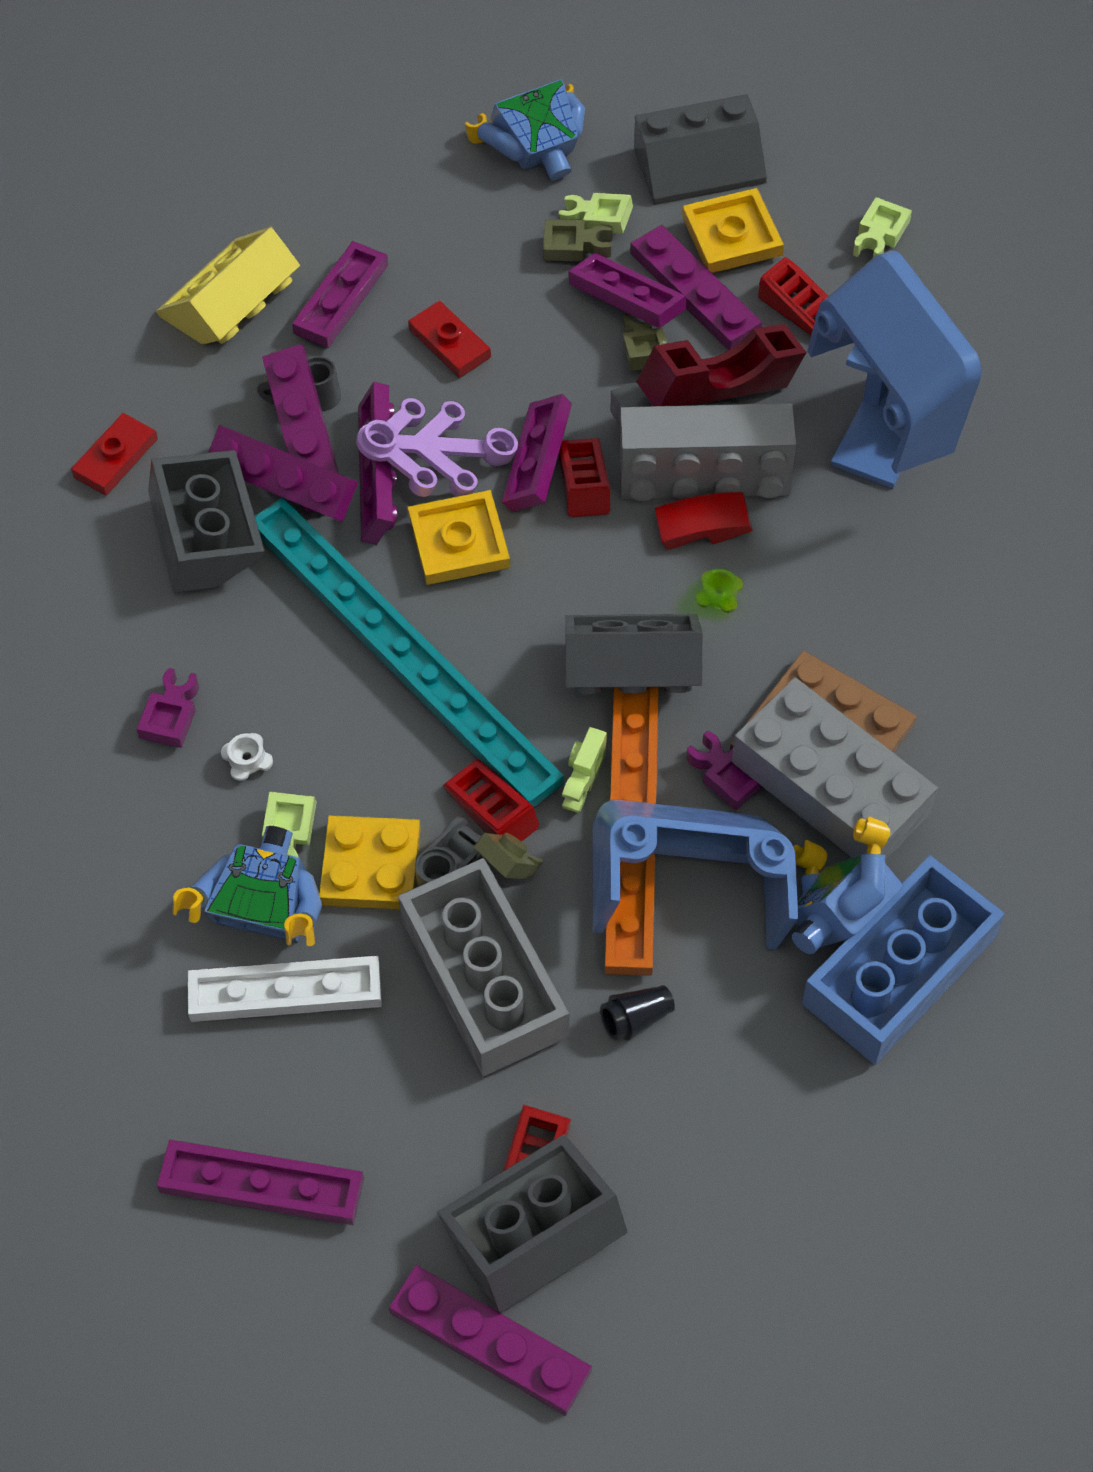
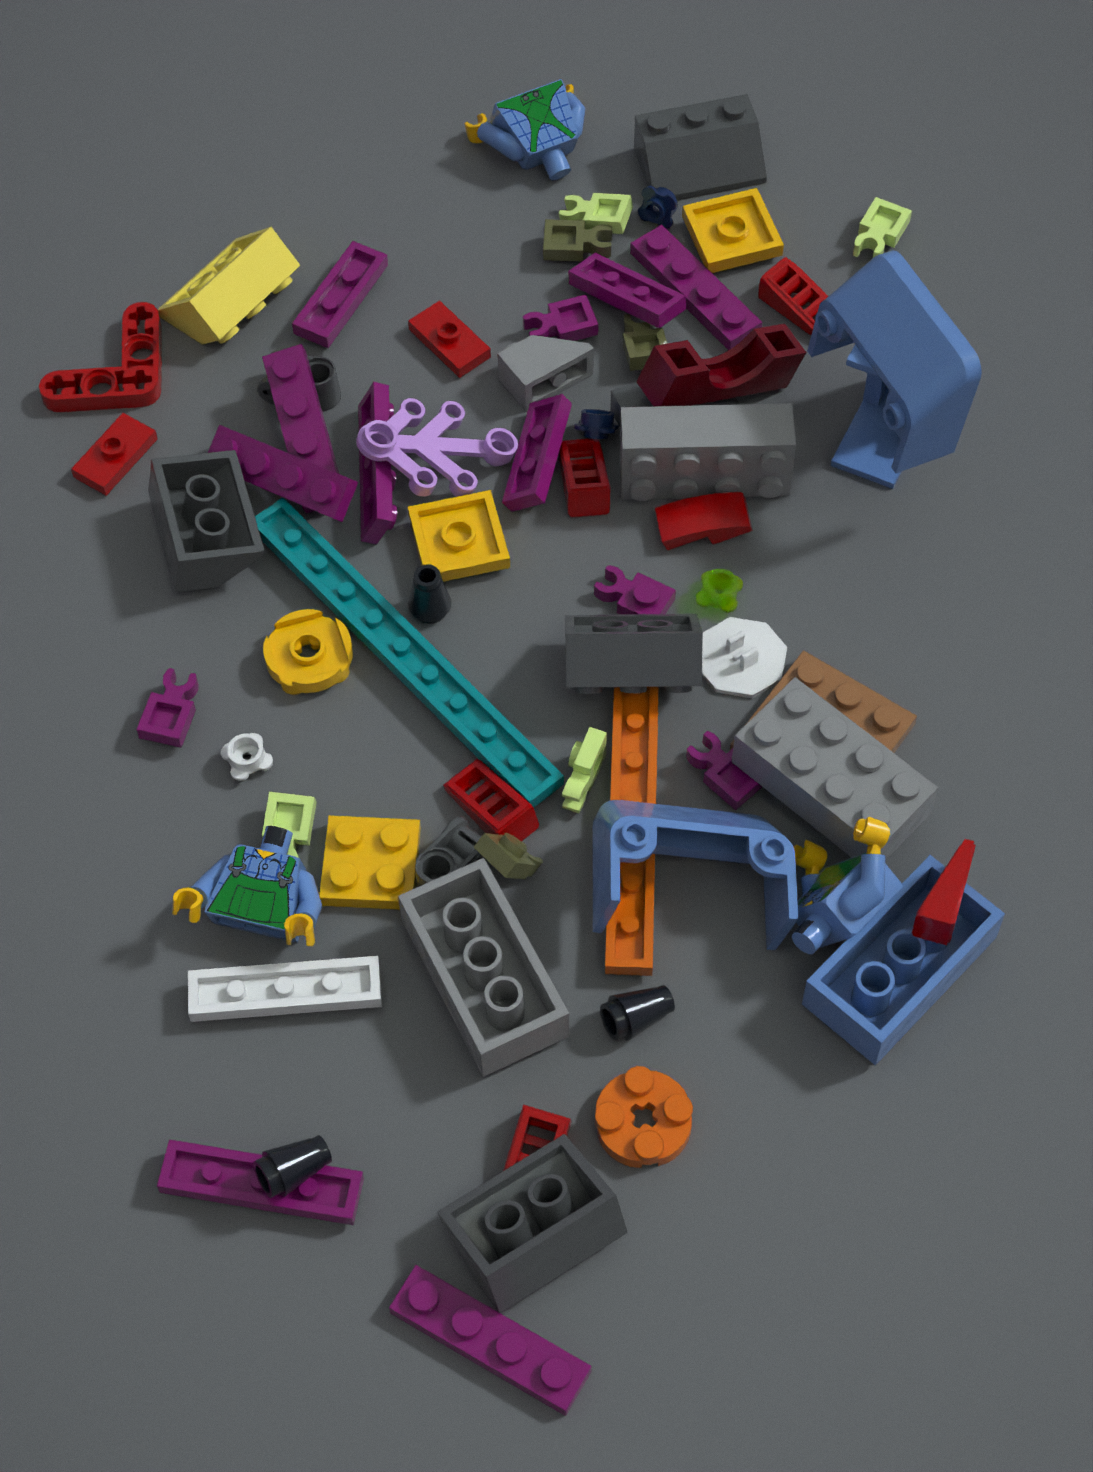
(129, 374): none -> red beam
(291, 1165): none -> black cone
(312, 673): none -> yellow plate
(428, 596): none -> black cone
(543, 367): none -> light grey slope
(566, 319): none -> magenta plate
(596, 423): none -> dark blue plate
(637, 596): none -> magenta plate
(644, 1145): none -> orange plate
(663, 200): none -> dark blue plate
(742, 657): none -> white piece
(940, 909): none -> red slope

